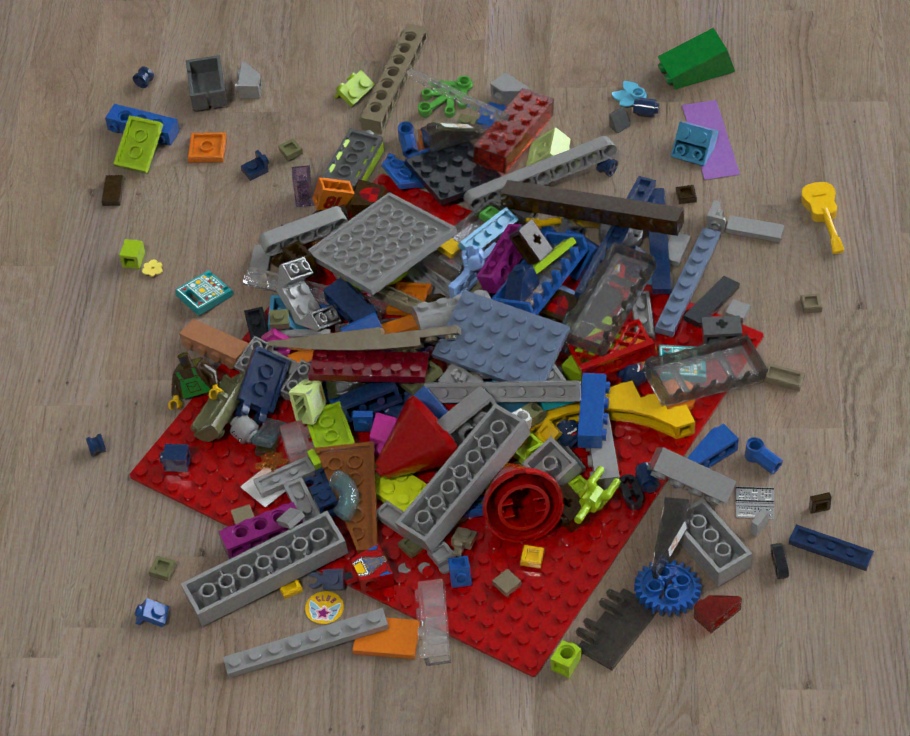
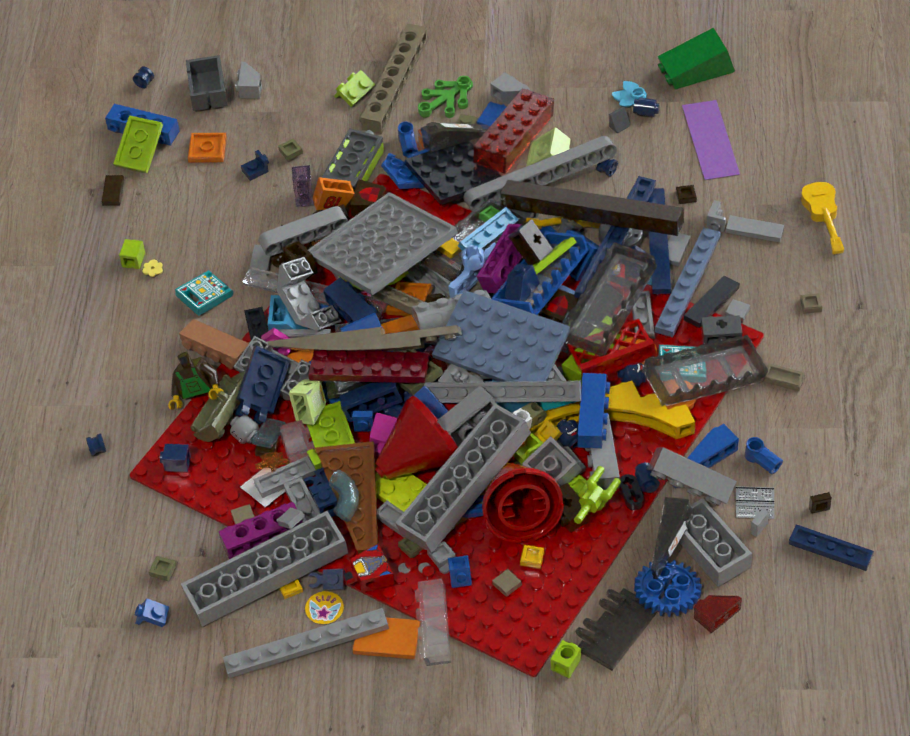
(279, 319): olive plate -> none
(461, 97): clear plate -> none
(463, 539): dark tan plate -> none
(694, 143): dark azure slope -> none
(779, 561): black beam -> none

